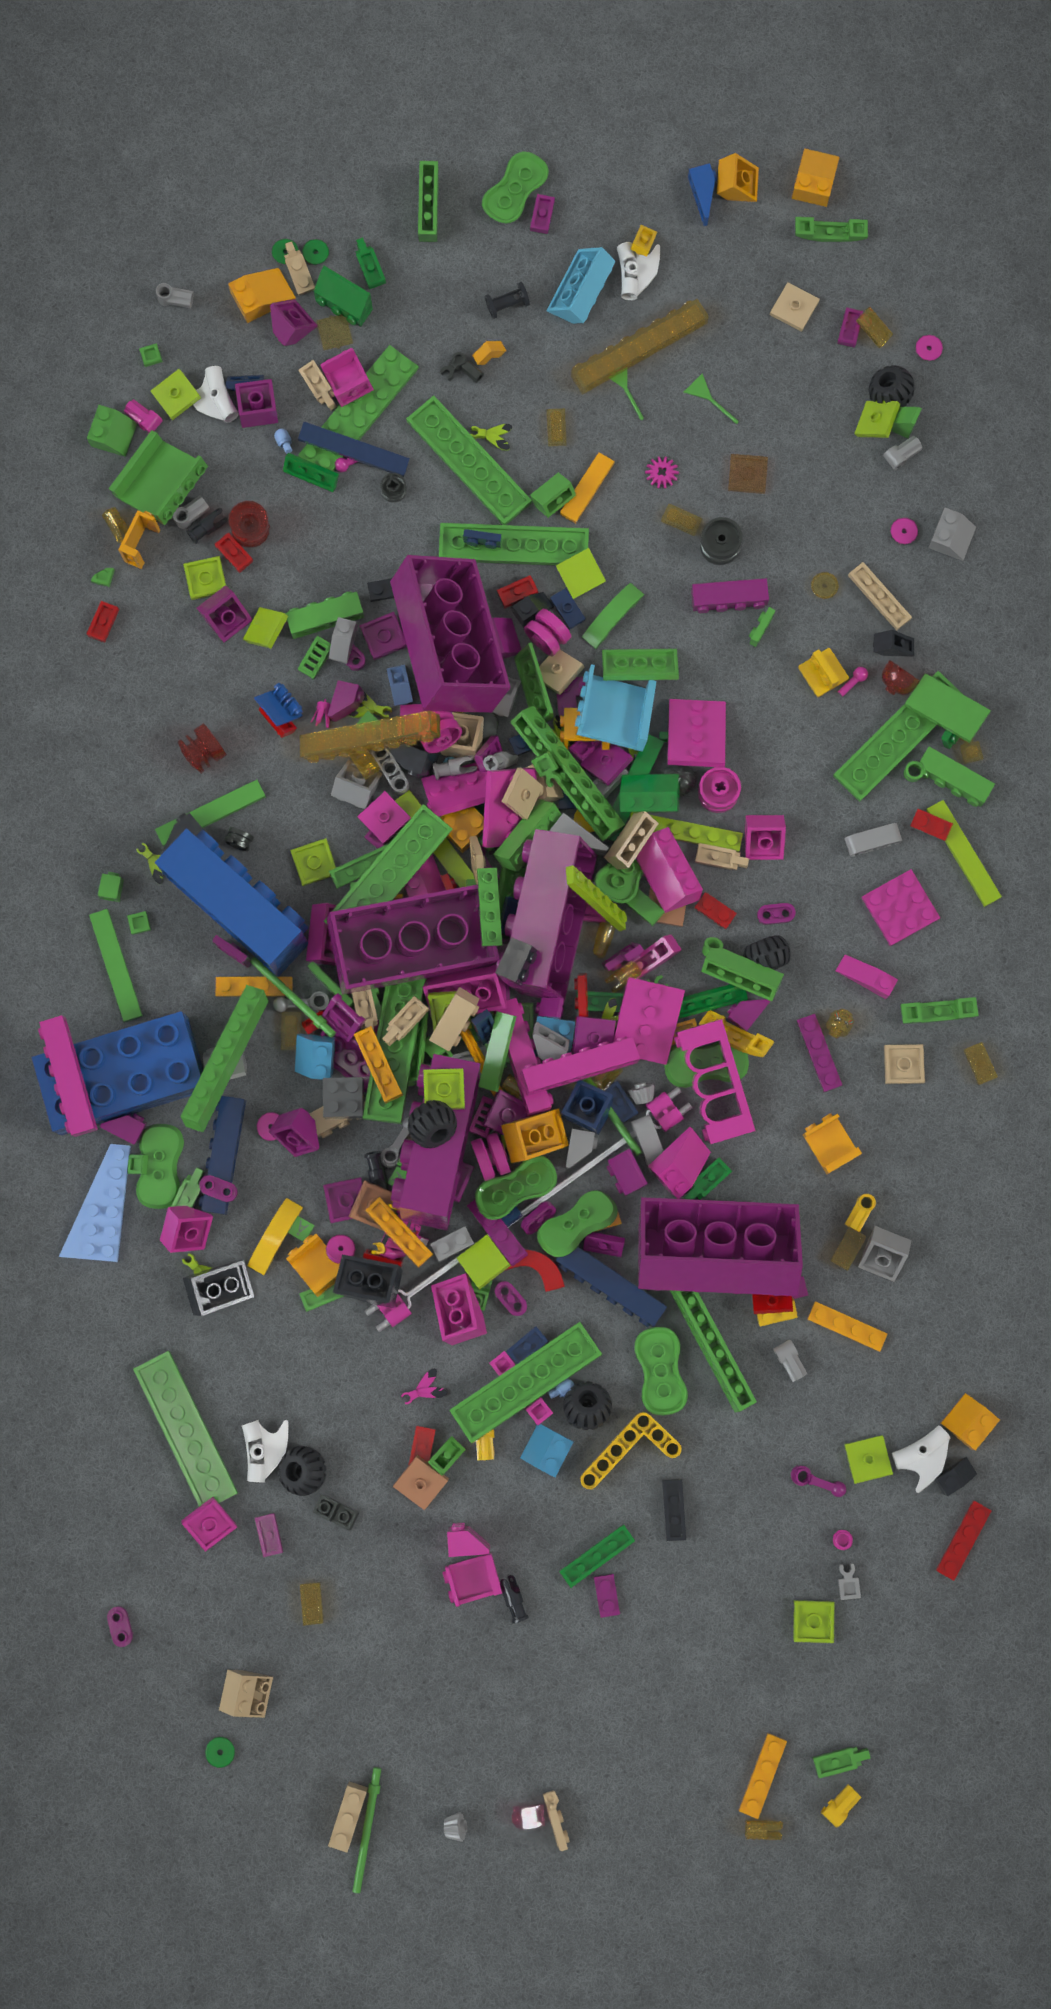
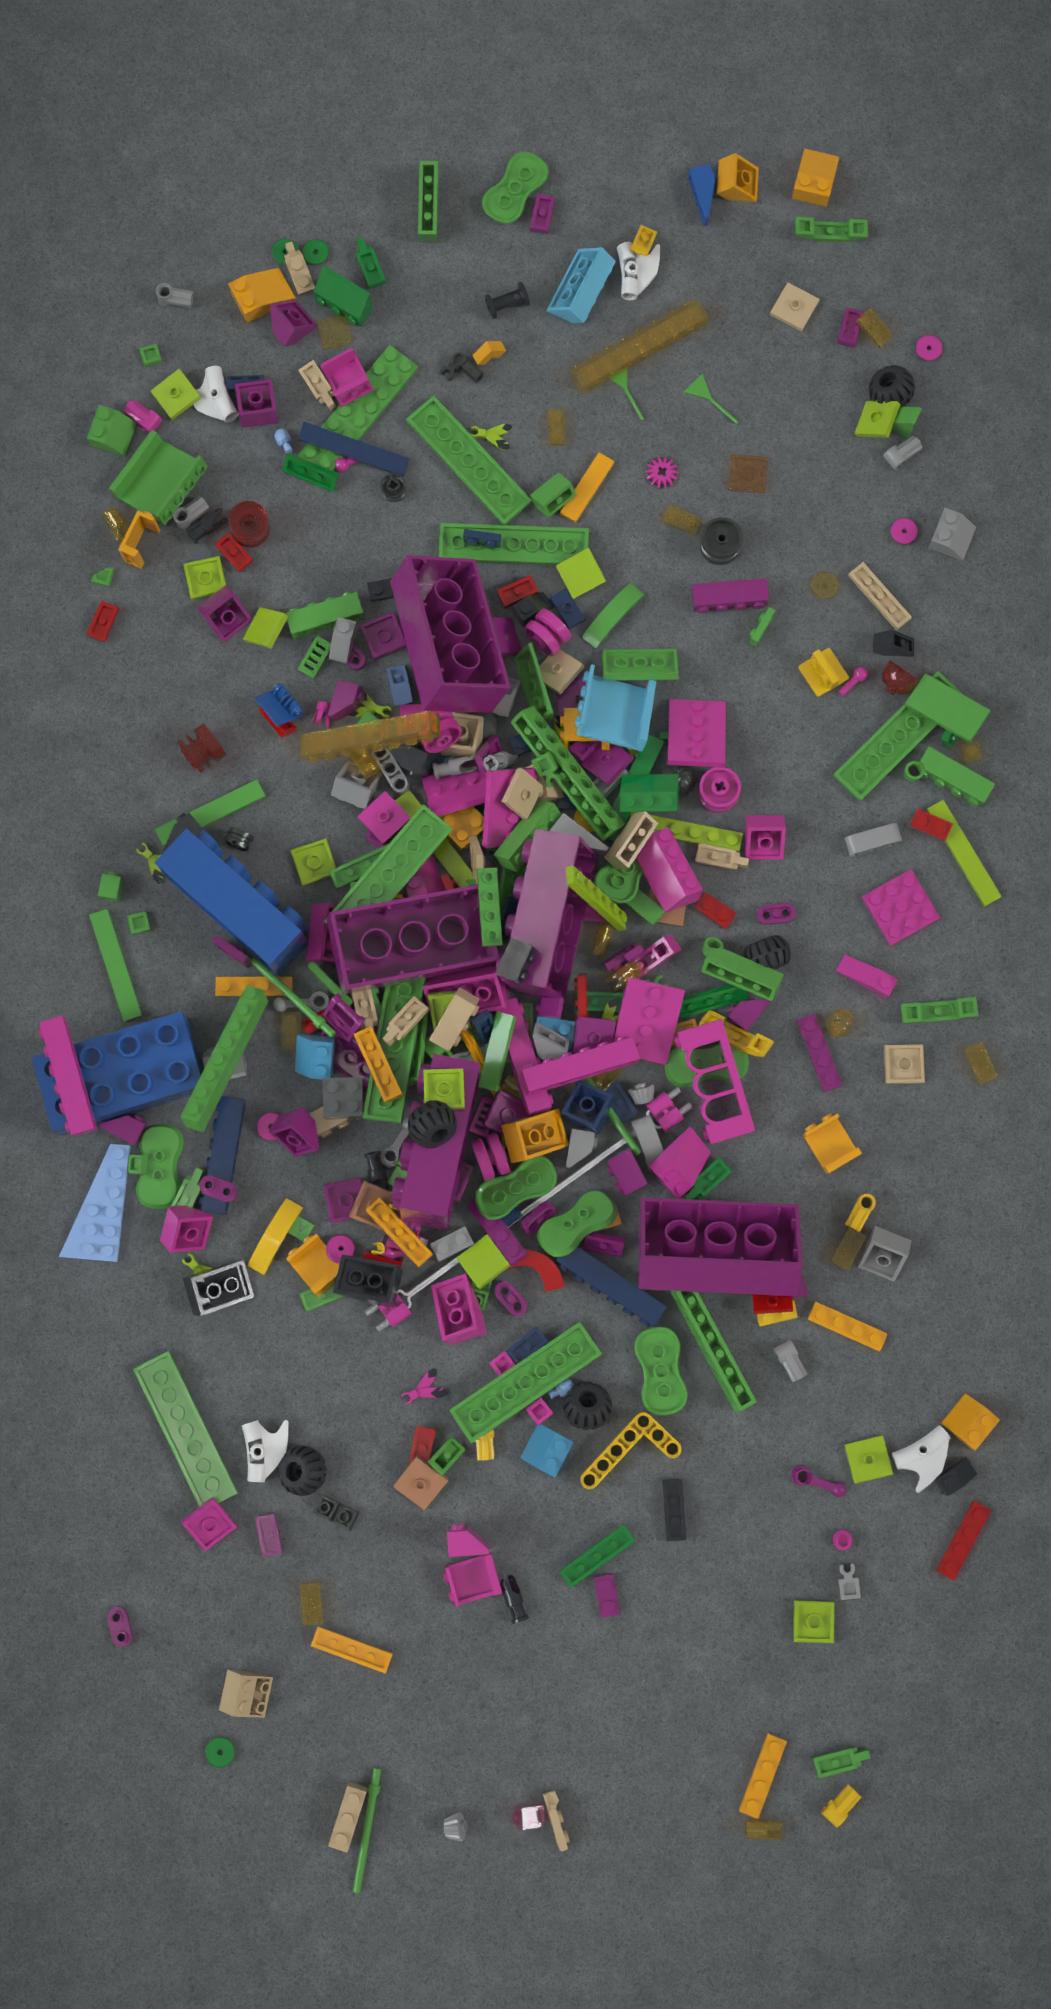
(351, 1649): none -> light orange plate

